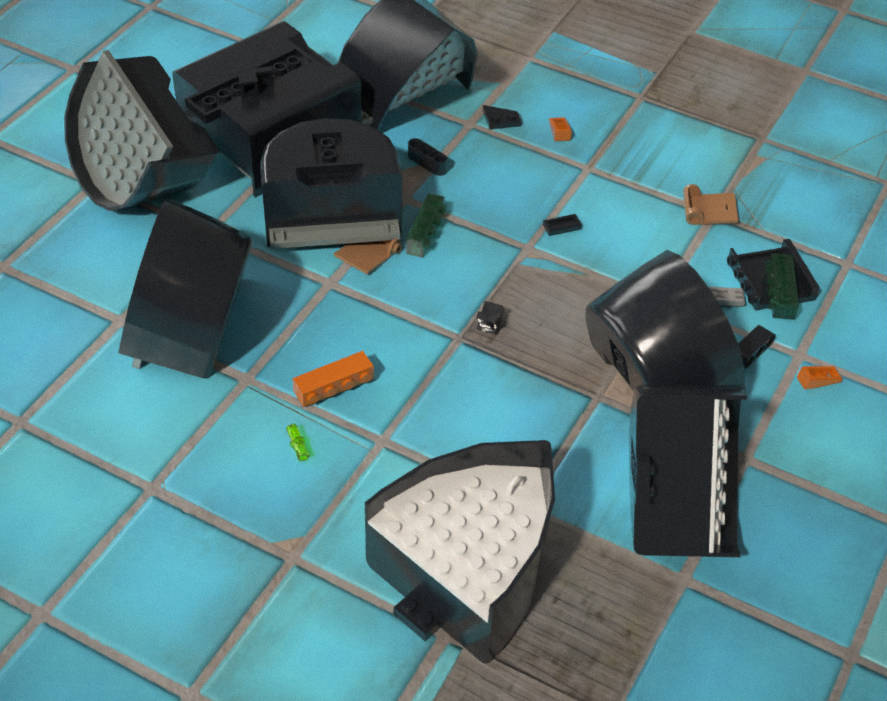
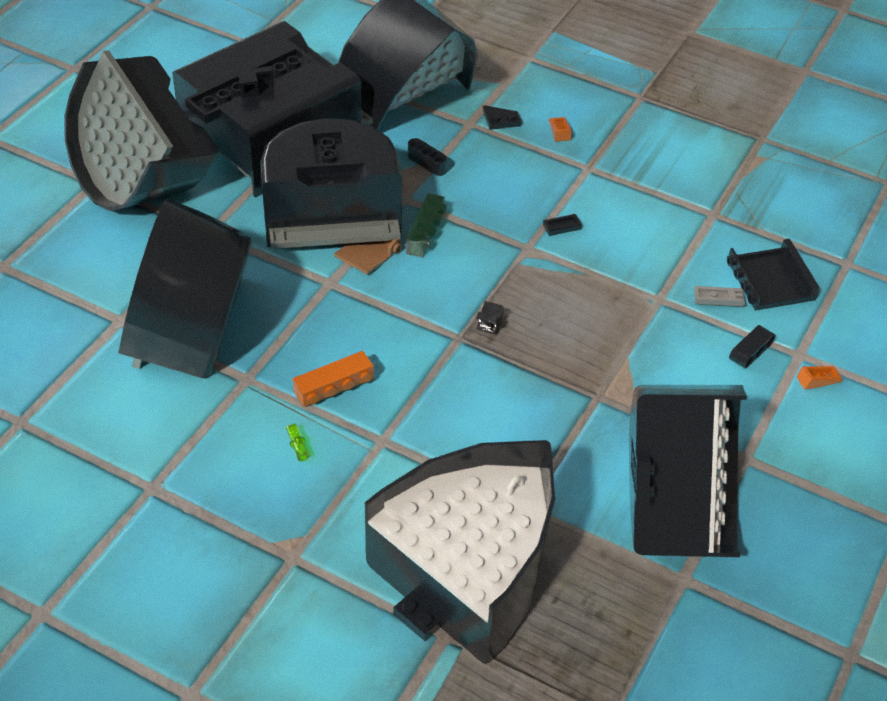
(665, 328): black piece -> none
(709, 207): medium nougat door -> none
(782, 286): clear green brick -> none

